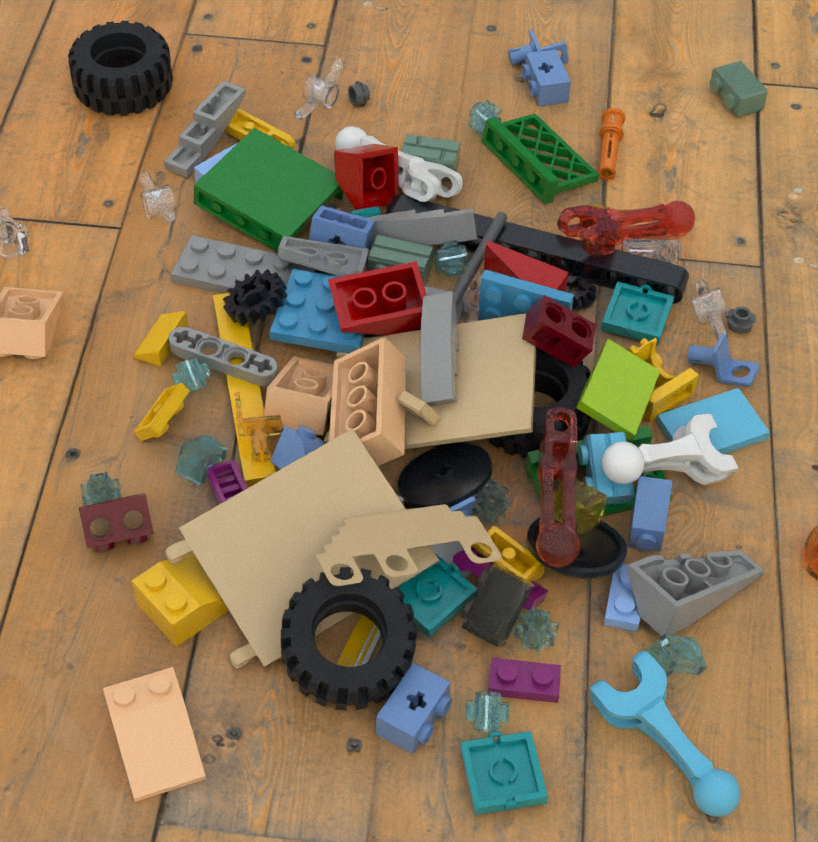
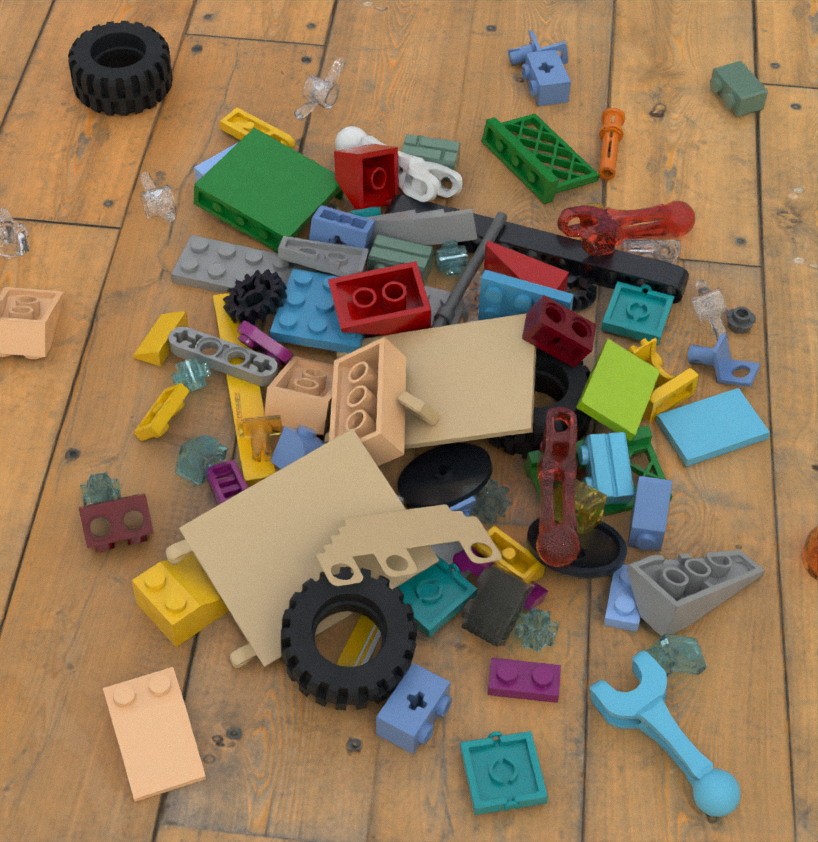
(208, 126): light grey slope -> none
(252, 337): none -> magenta plate
(358, 94): dark grey plate -> none
(439, 349): light grey slope -> none
(481, 112): clear light blue gear -> none
(487, 711): clear light blue gear -> none
(687, 453): white piece -> none

